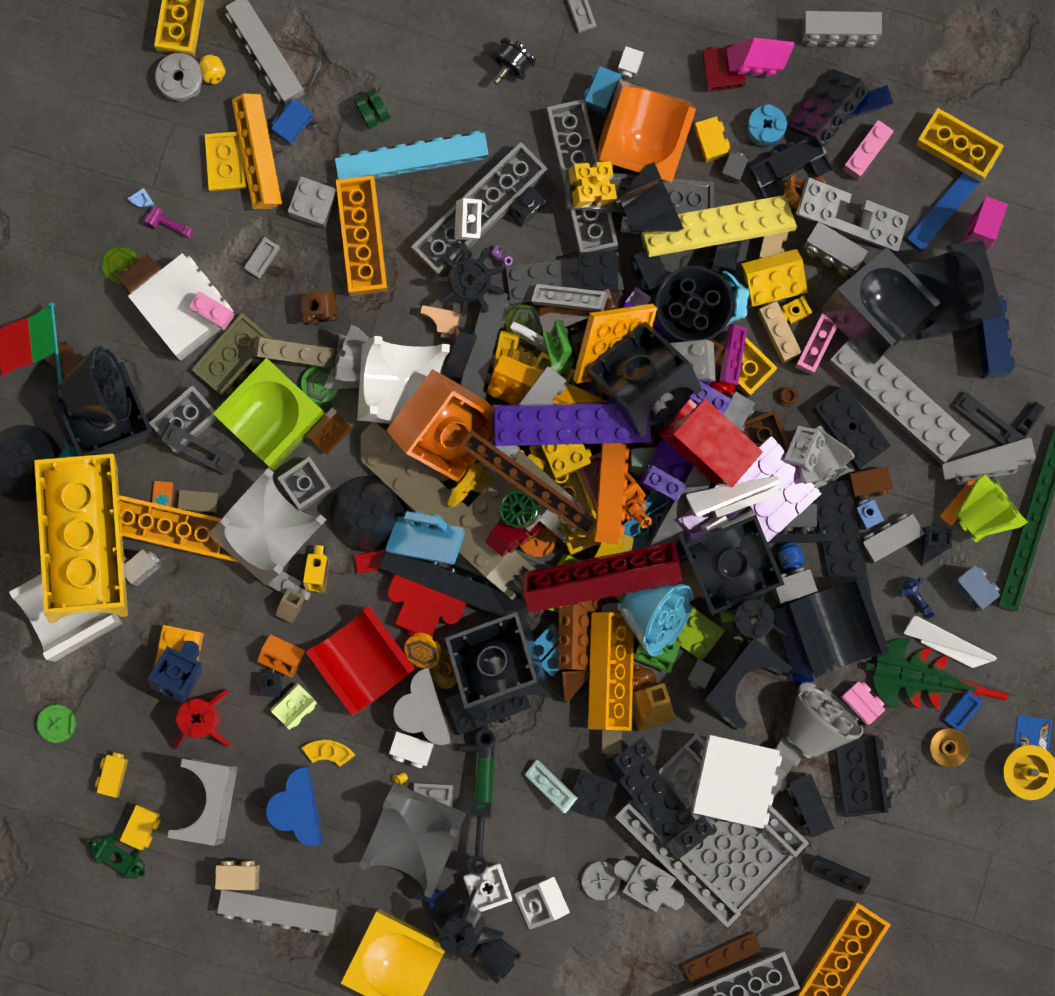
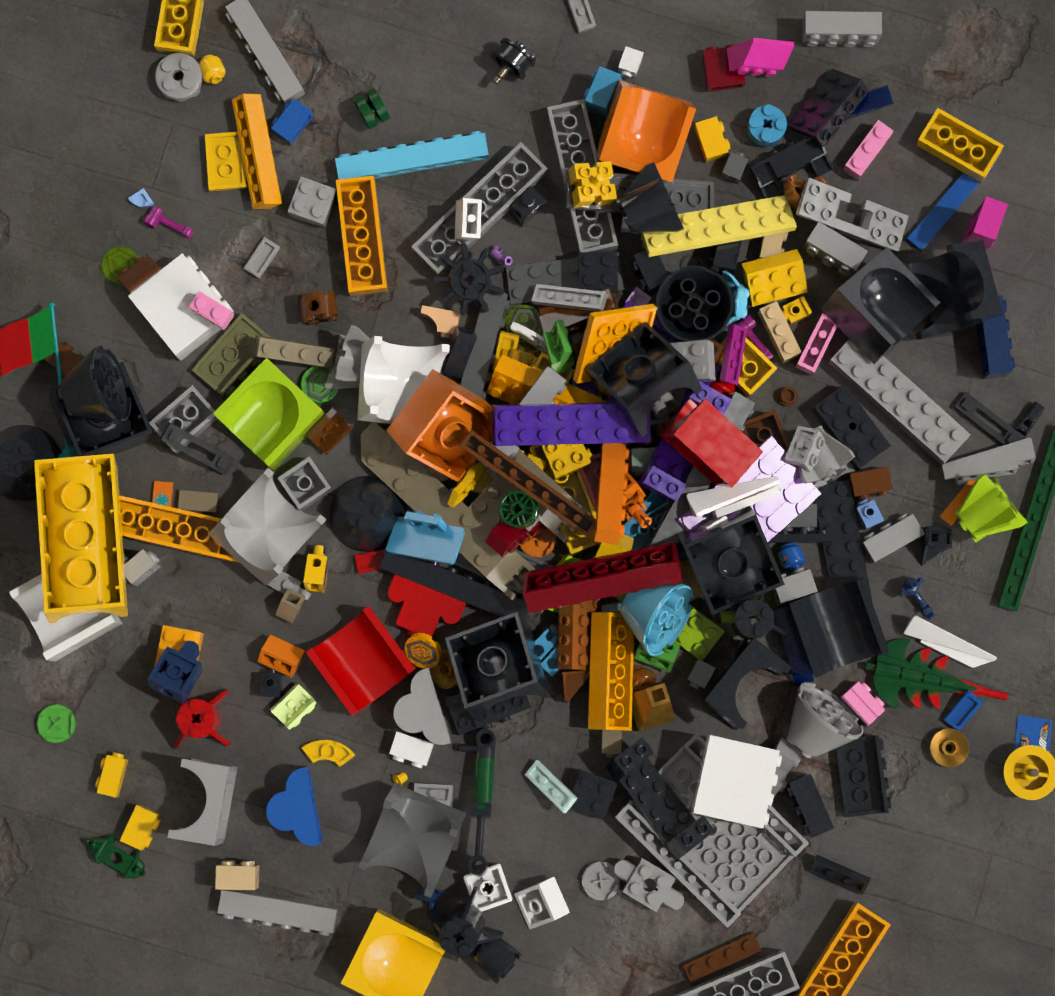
(749, 323): none -> magenta brick
(976, 588): sand blue brick -> none

